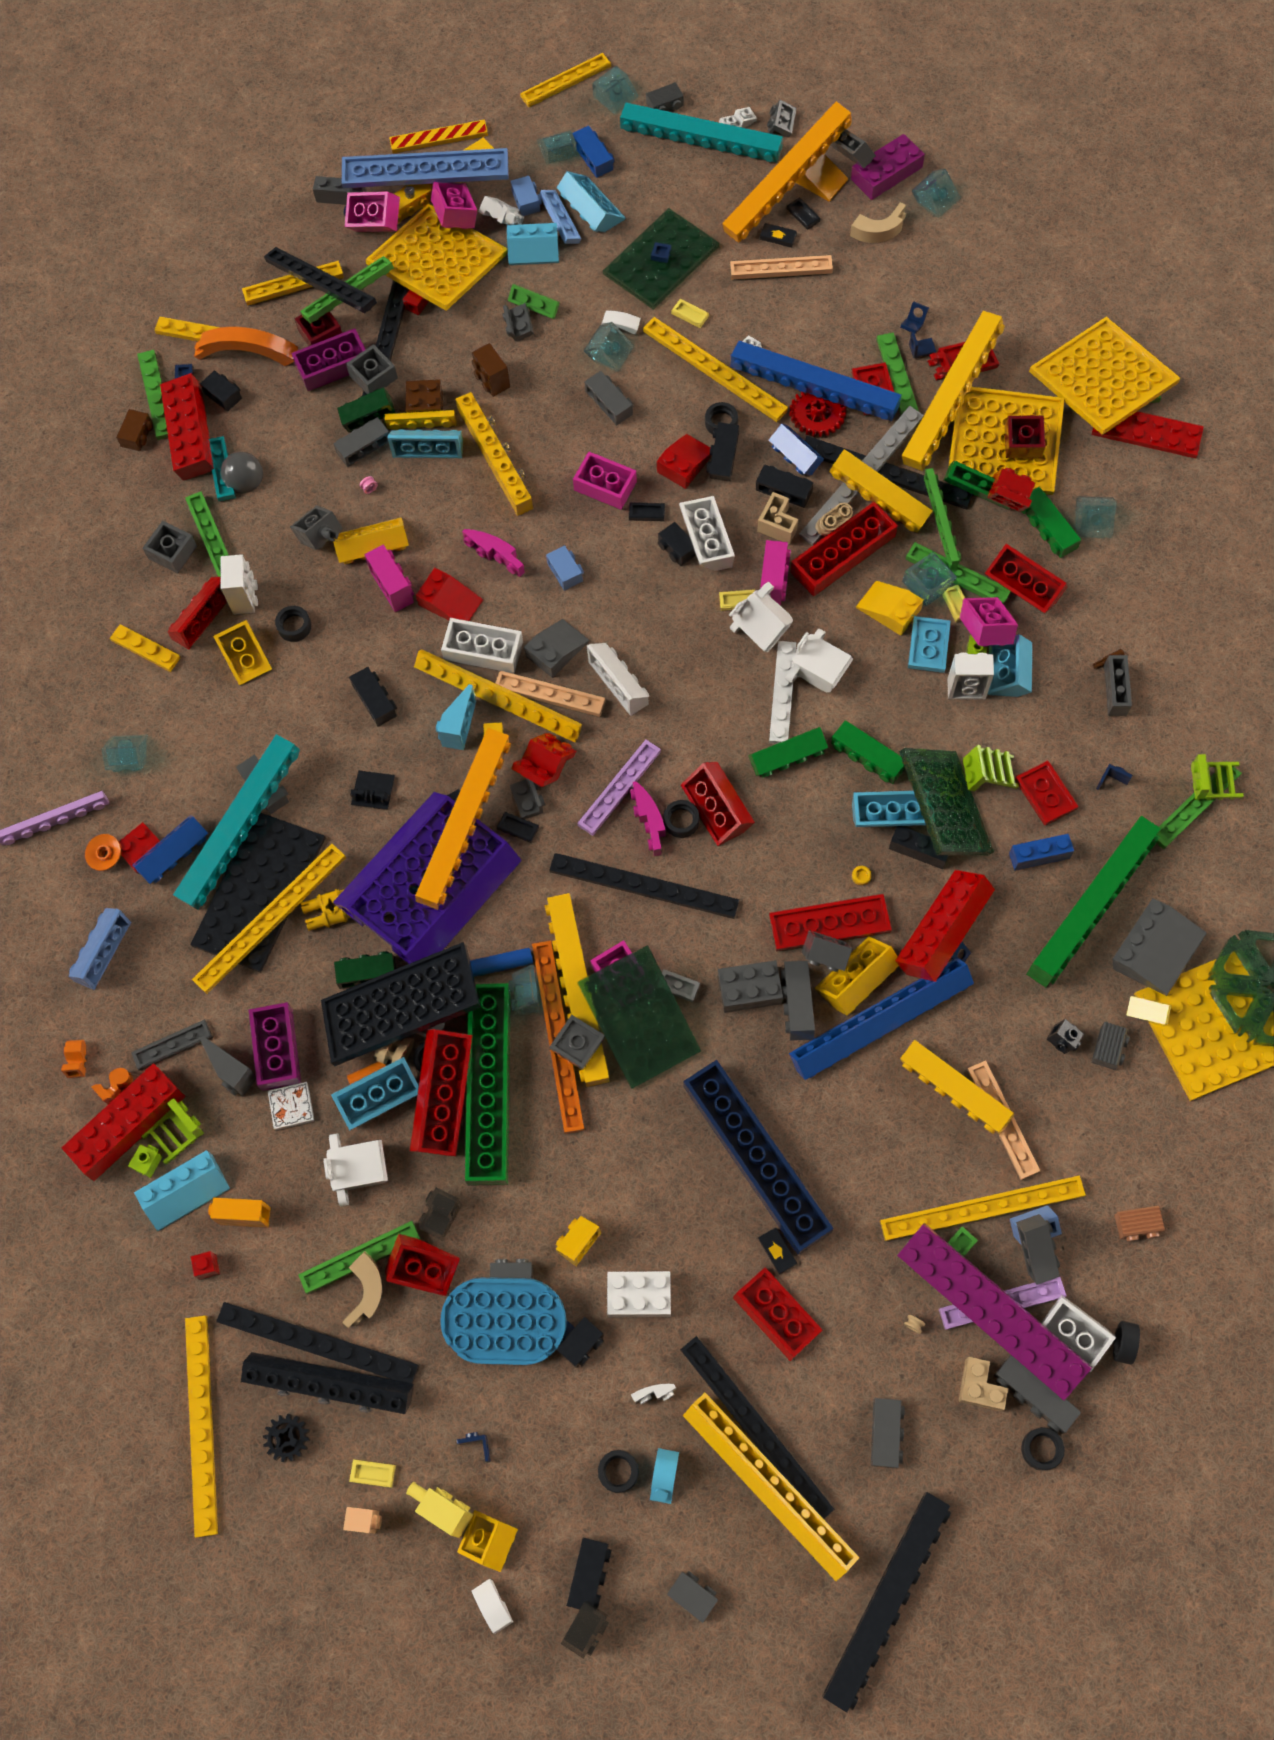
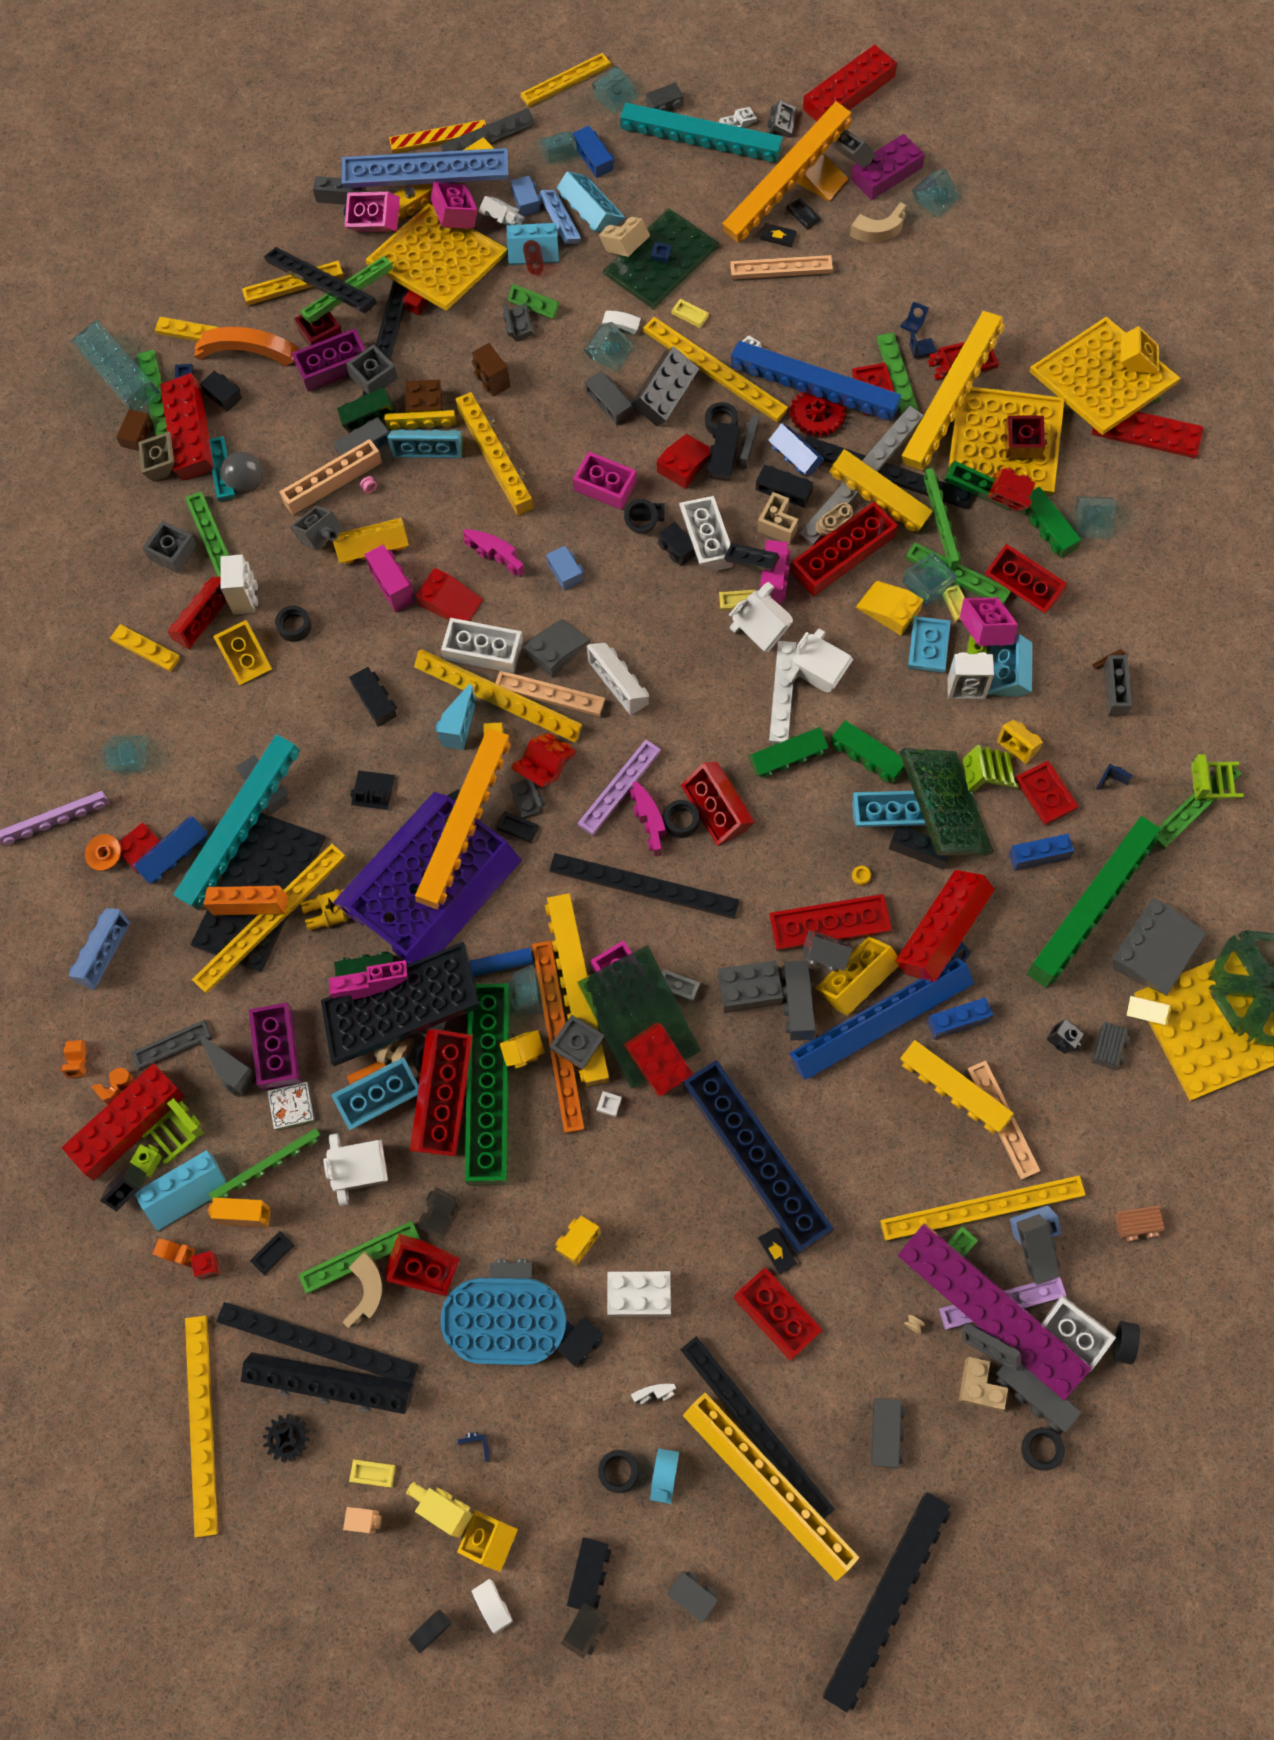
(115, 366): none -> clear light blue brick
(123, 1187): none -> black brick
(156, 456): none -> dark tan slope
(173, 1252): none -> orange leg
(245, 900): none -> orange brick
(258, 1169): none -> bright green plate
(272, 1253): none -> black tile
(331, 477): none -> light nougat brick
(375, 980): none -> dark pink slope
(429, 1631): none -> black tyre
(492, 131): none -> dark grey plate
(522, 1049): none -> yellow brick
(533, 257): none -> clear red plate
(609, 1104): none -> white plate
(624, 239): none -> tan brick
(654, 515): none -> black tyre
(658, 1059): none -> red brick
(665, 386): none -> brick
(748, 441): none -> dark grey plate
(752, 557): none -> black plate
(851, 83): none -> red brick
(960, 1018): none -> blue brick
(991, 1346): none -> dark grey plate
(1019, 741): none -> yellow slope
(1139, 351): none -> yellow slope

